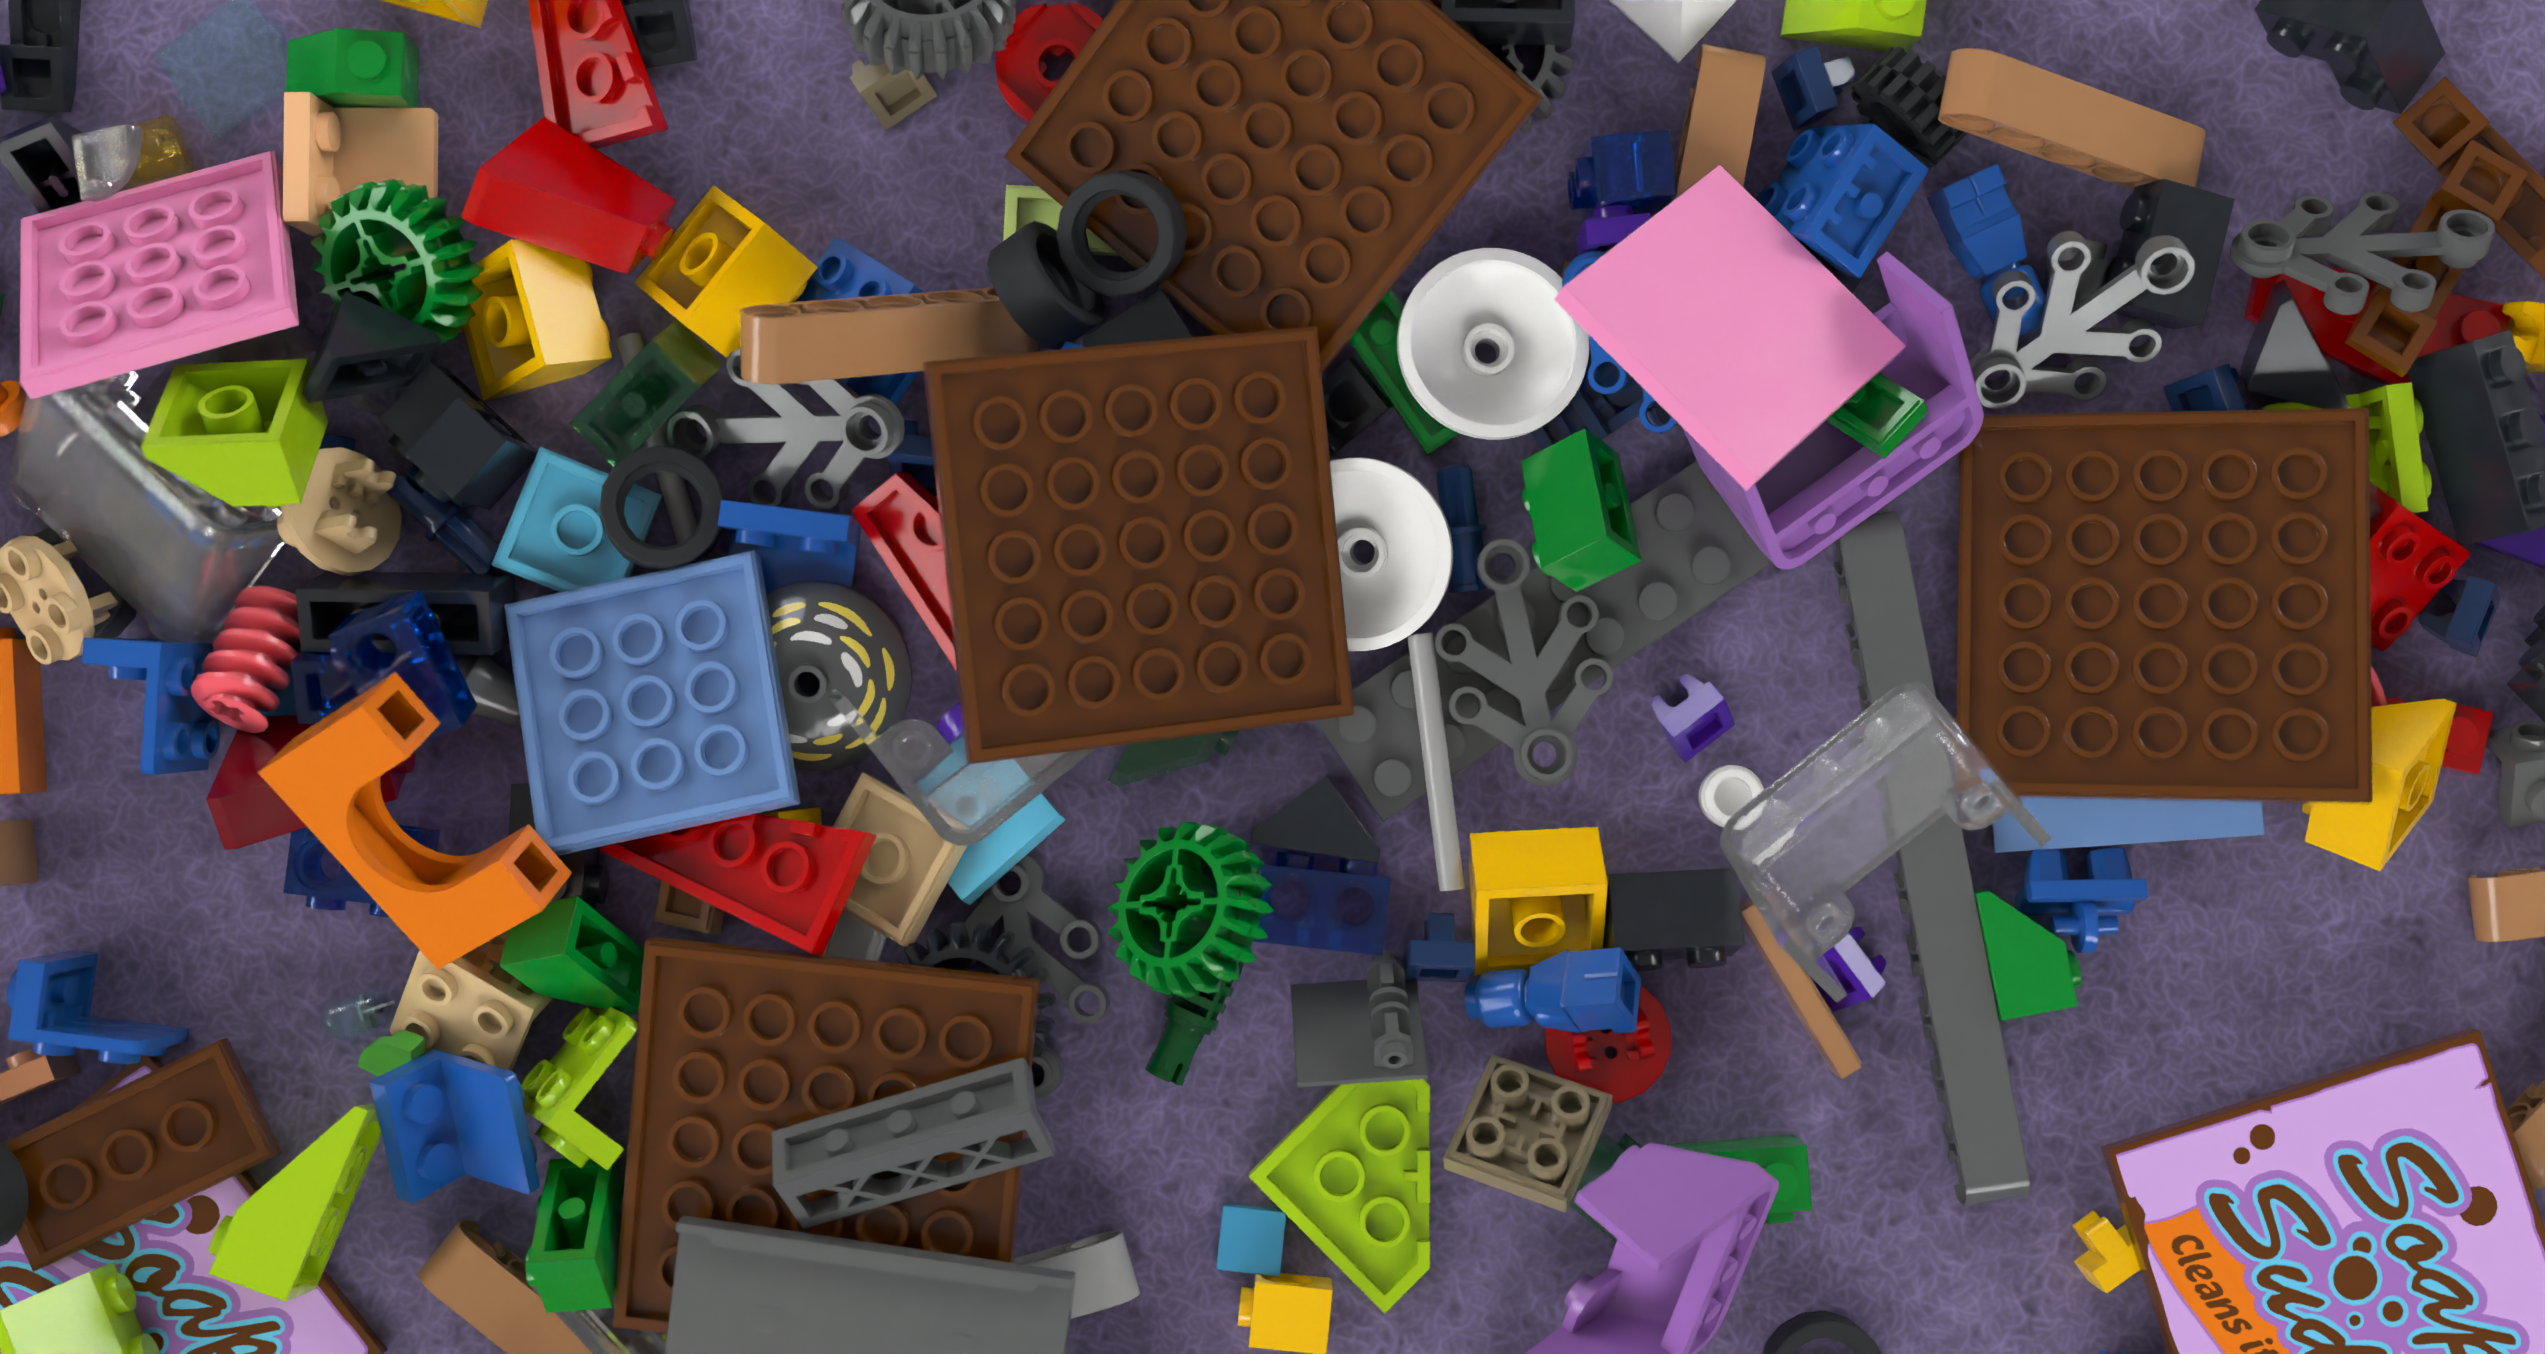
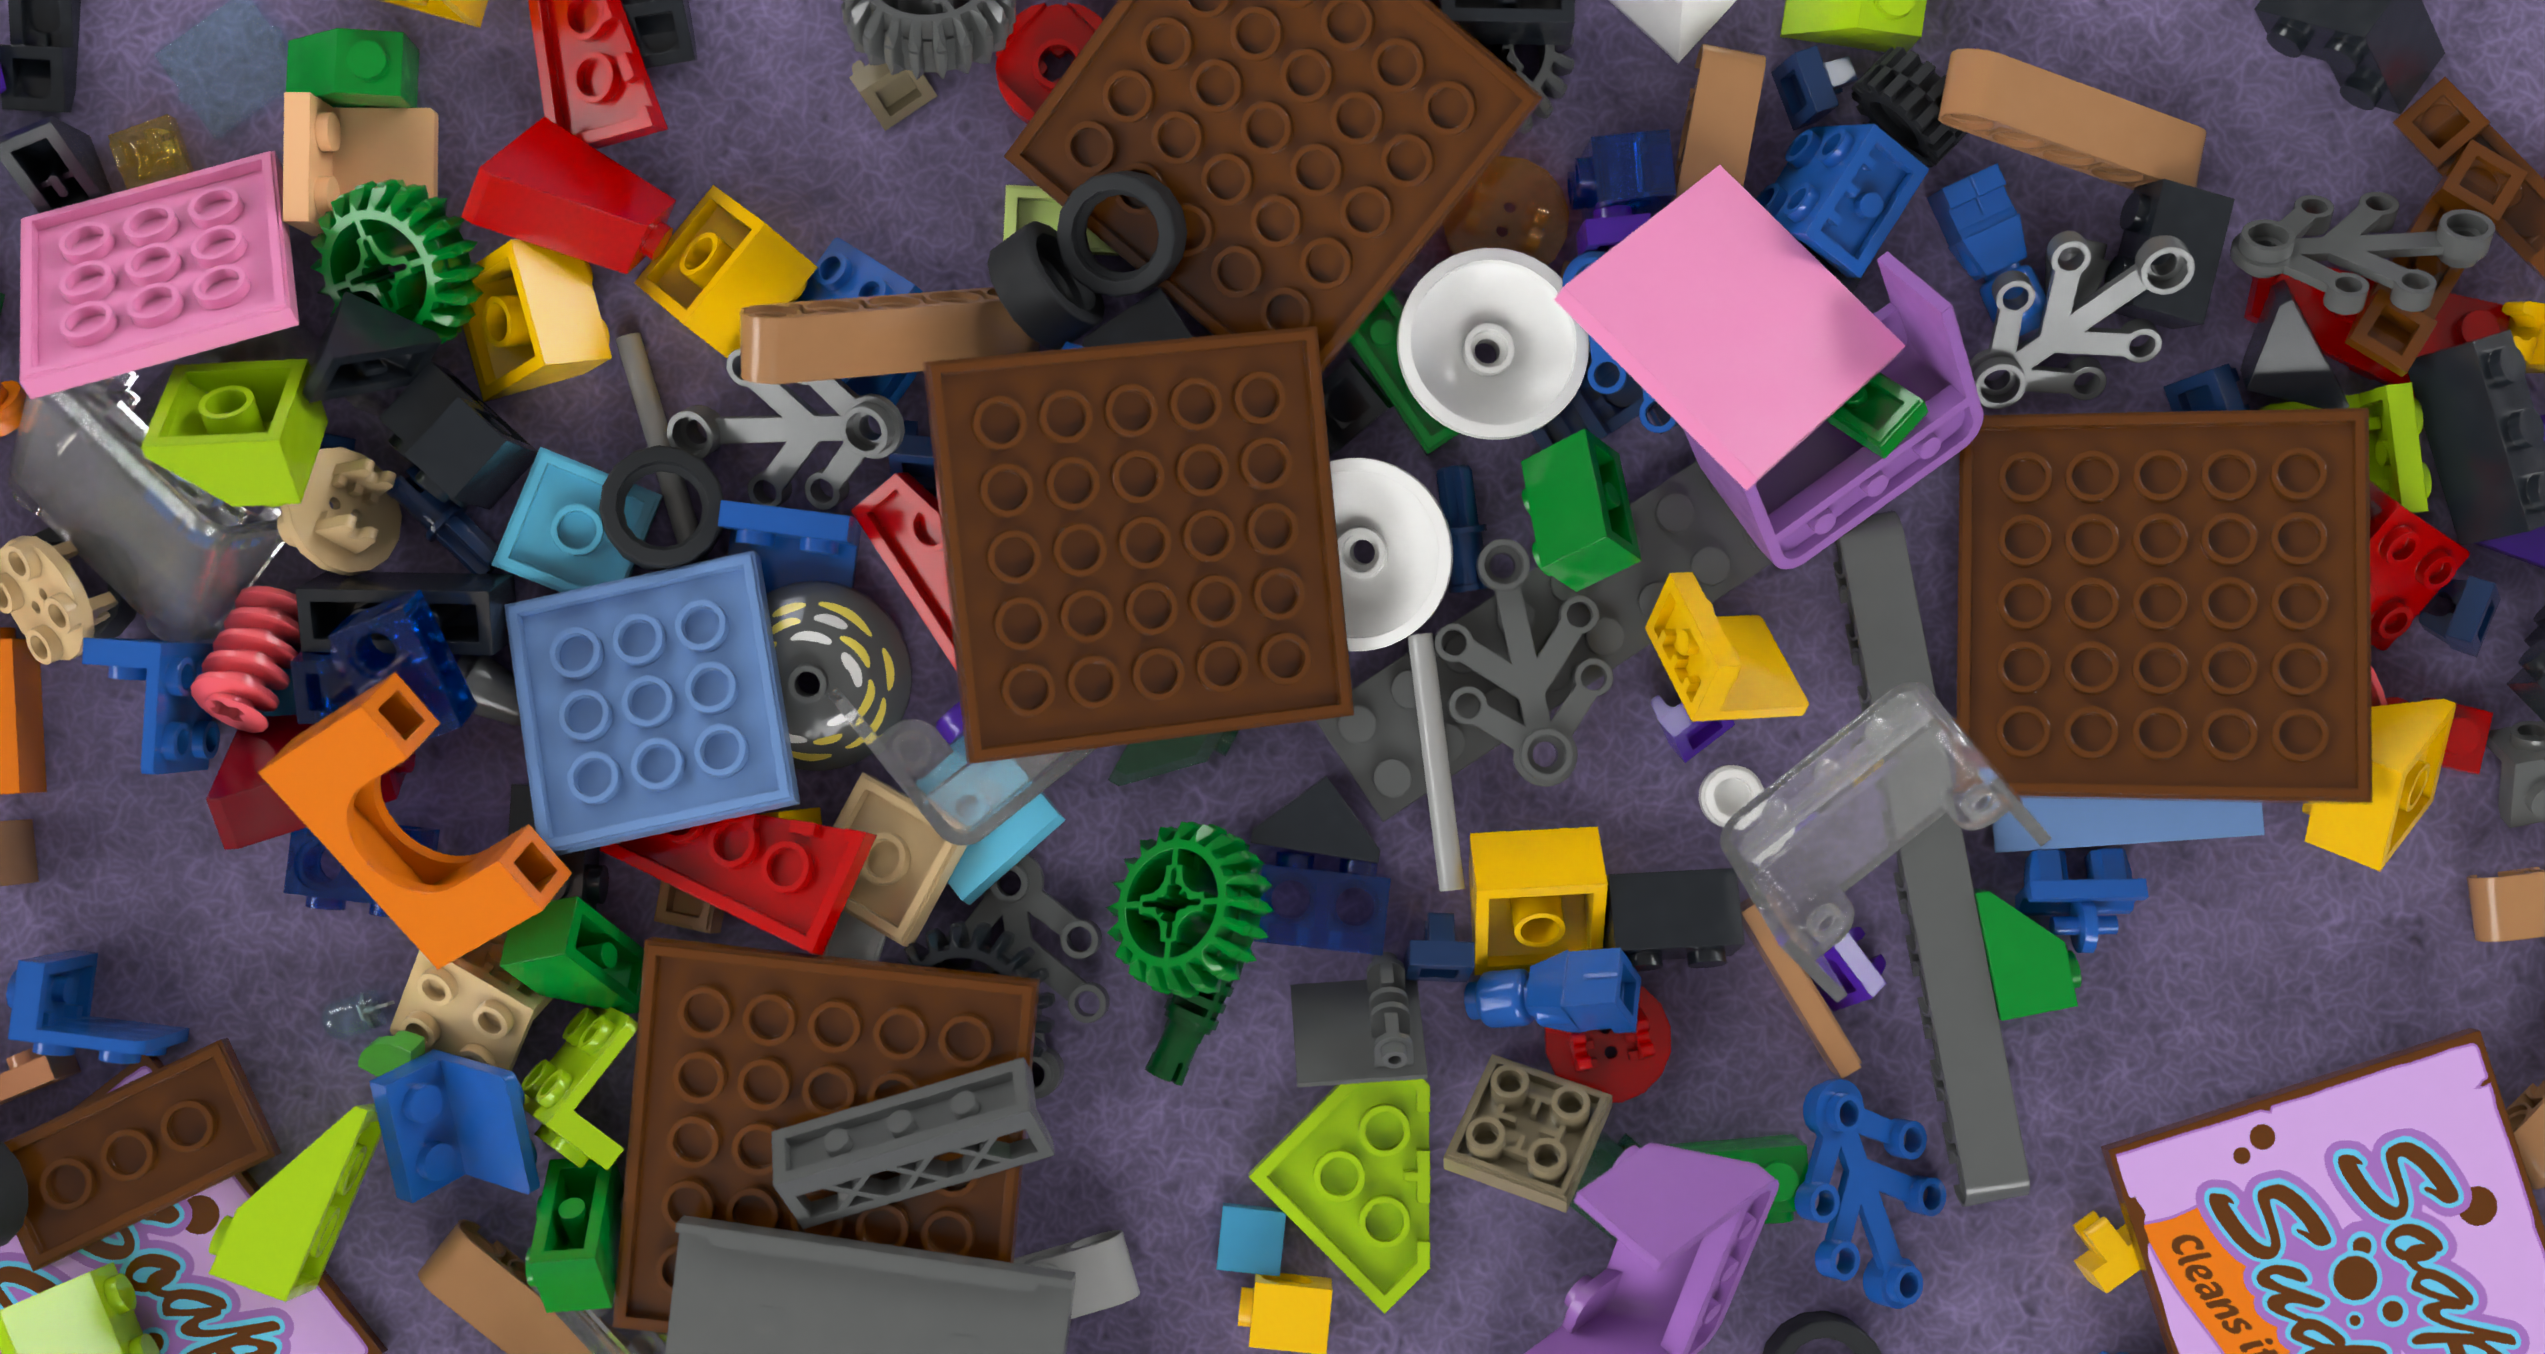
(106, 160): clear tile -> none
(646, 393): clear green slope -> none
(1534, 228): none -> clear orange plate
(1720, 662): none -> yellow bracket
(1838, 1117): none -> blue plant

